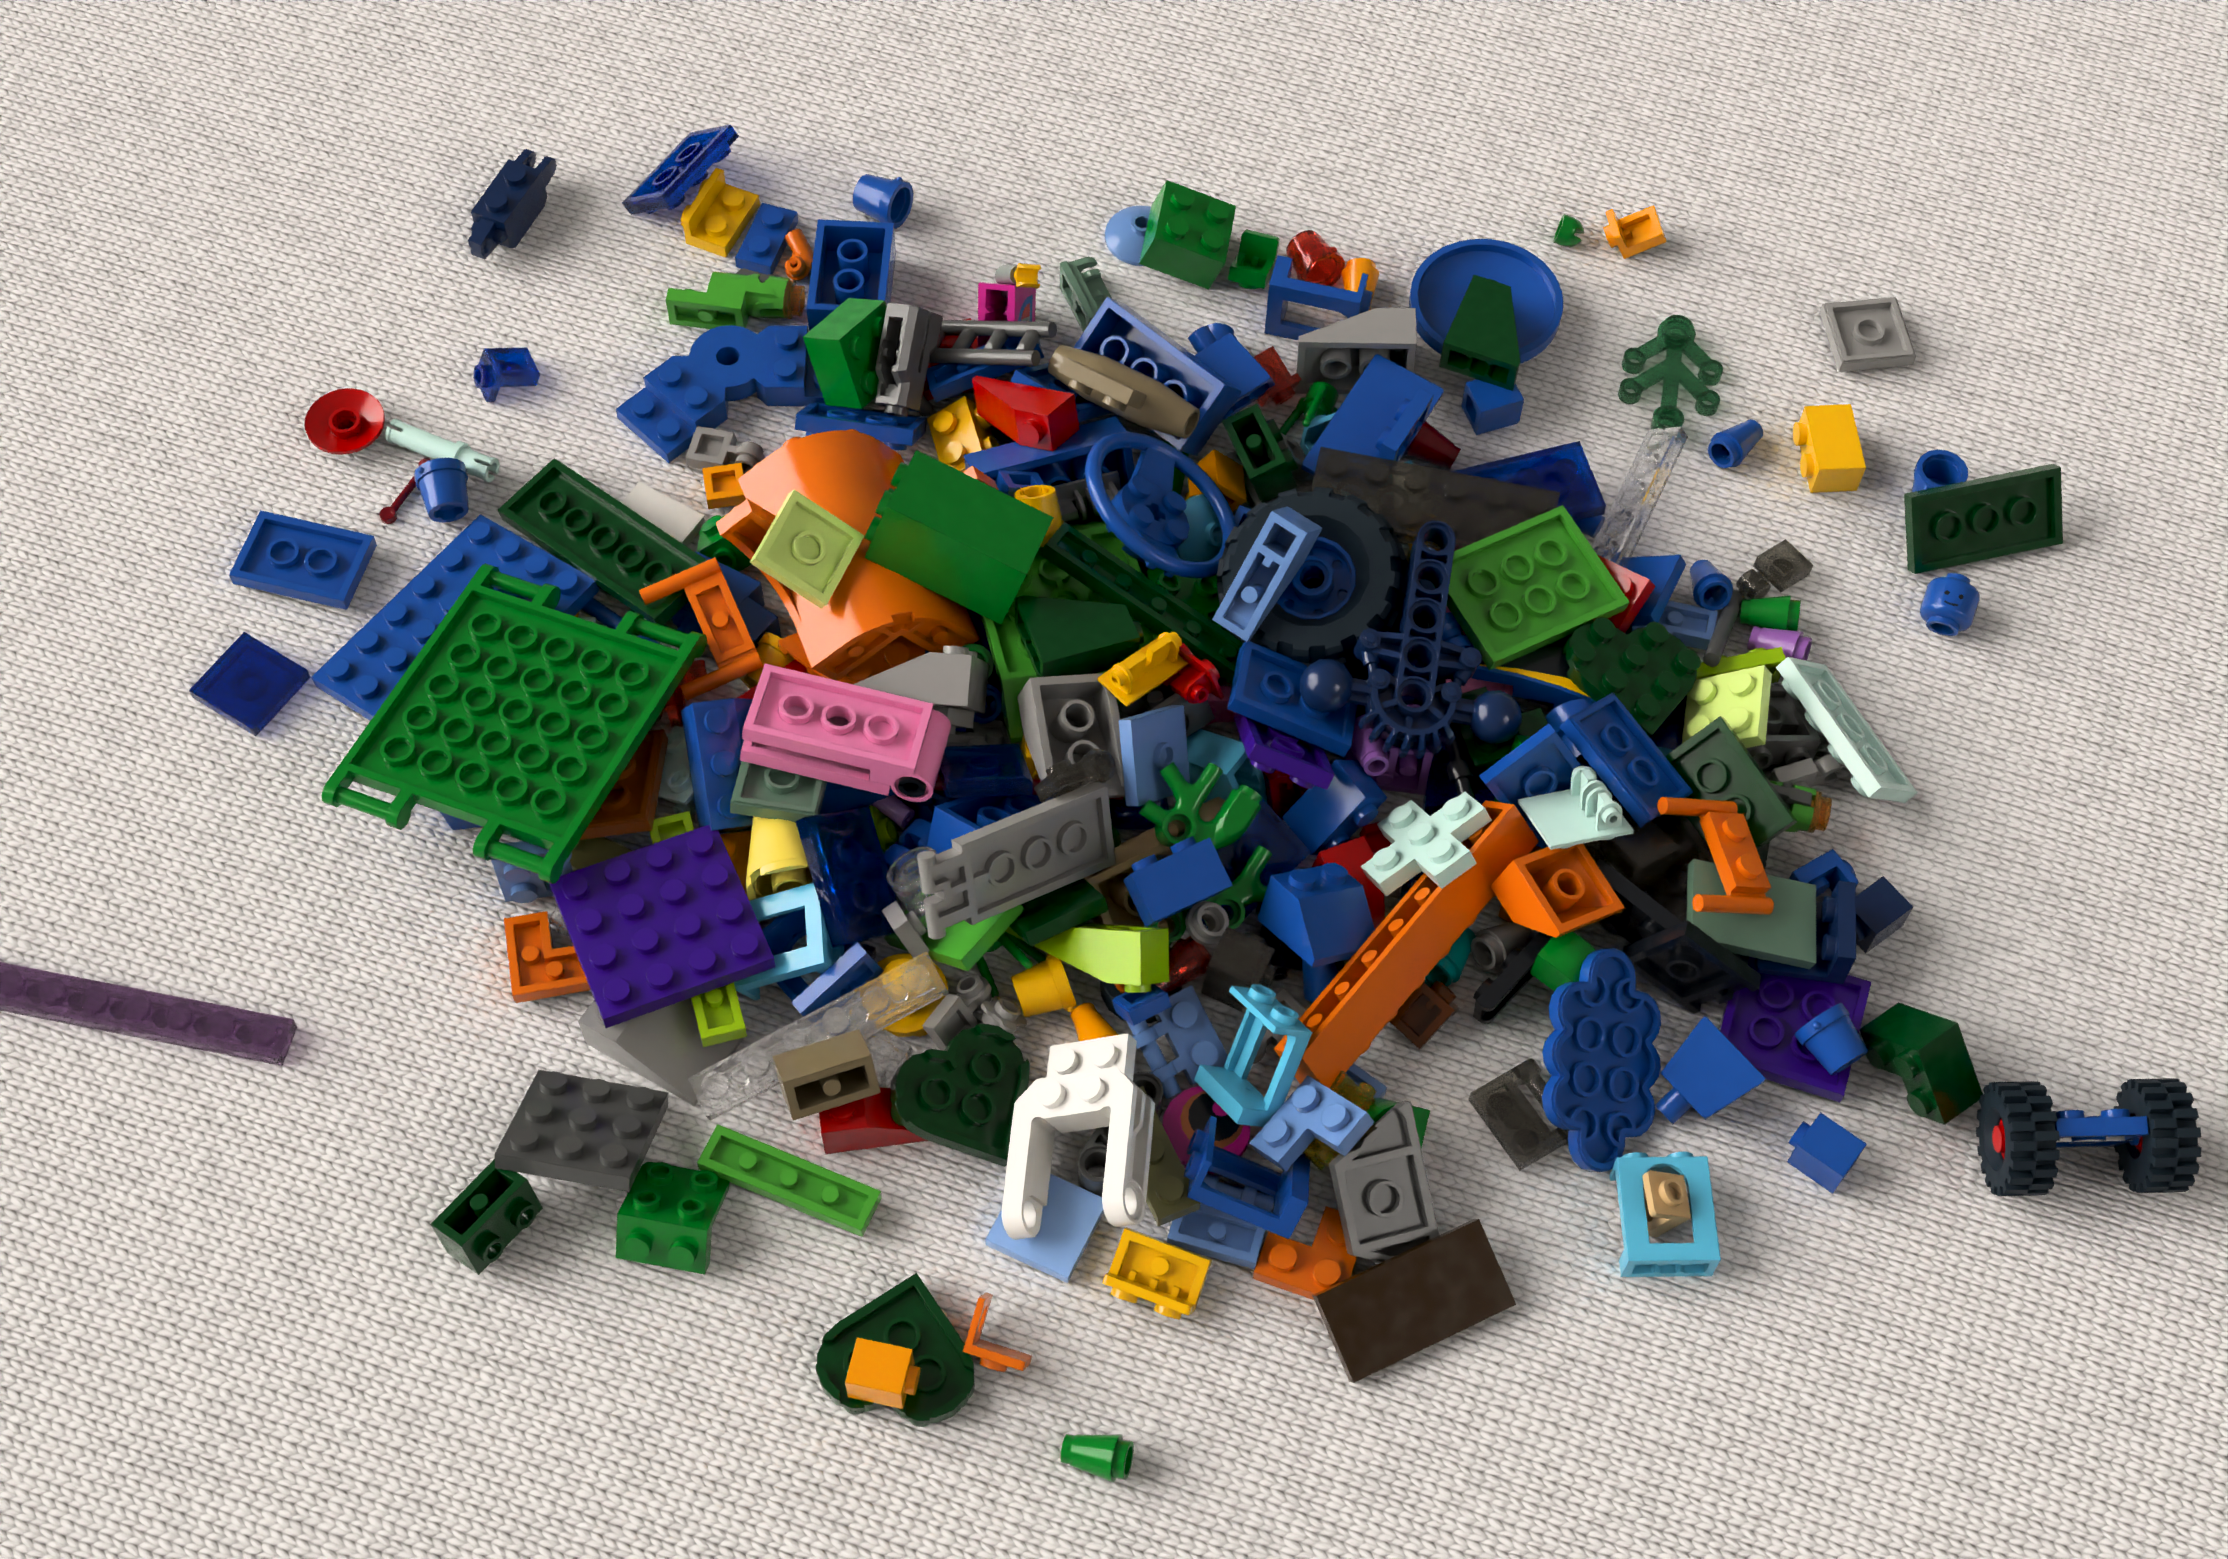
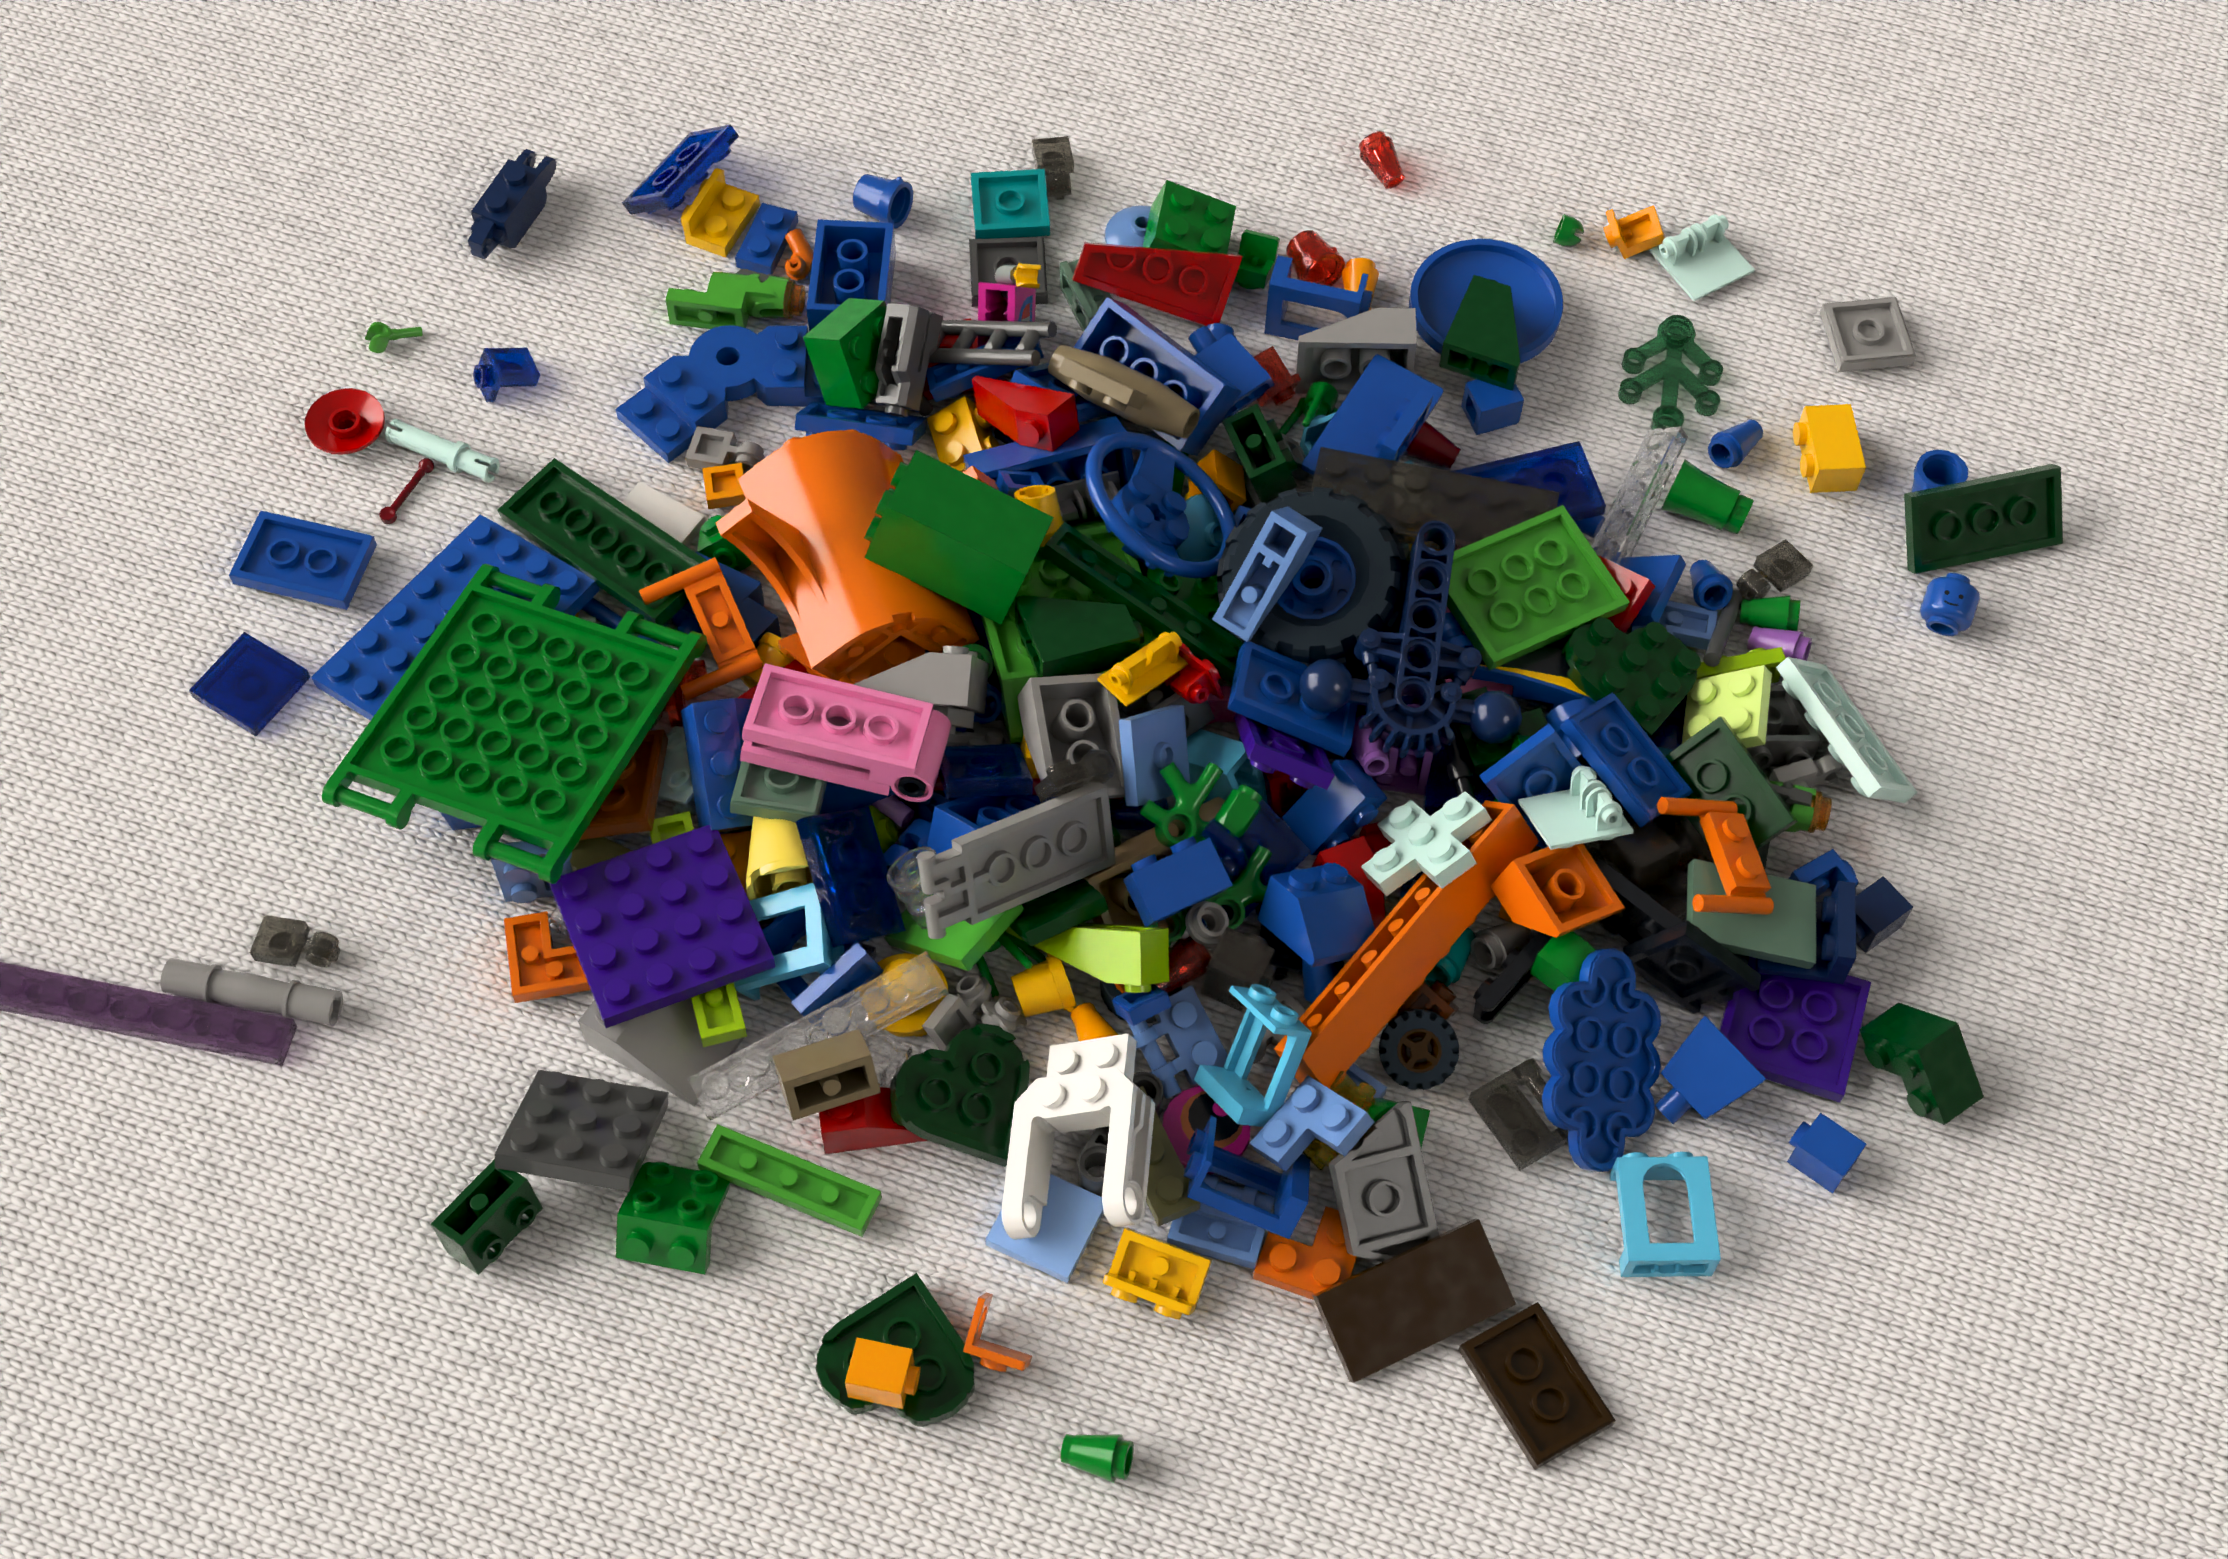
(251, 991): none -> light grey piece
(284, 939): none -> clear smoke plate
(381, 334): none -> bright green hand
(443, 488): blue piece -> none
(807, 549): yellowish green plate -> none
(907, 928): light grey plate -> none
(991, 253): none -> dark grey tile
(1010, 204): none -> teal plate
(1057, 160): none -> clear smoke plate
(1169, 280): none -> red wing
(1228, 844): none -> clear blue arm
(1381, 158): none -> clear red cone
(1431, 1058): none -> black wheel
(1536, 1385): none -> dark brown tile
(1665, 1201): tan bracket -> none
(1702, 258): none -> light aqua hinge
(1707, 499): none -> green plant
(1832, 1039): blue piece -> none
(2149, 1130): black plate -> none

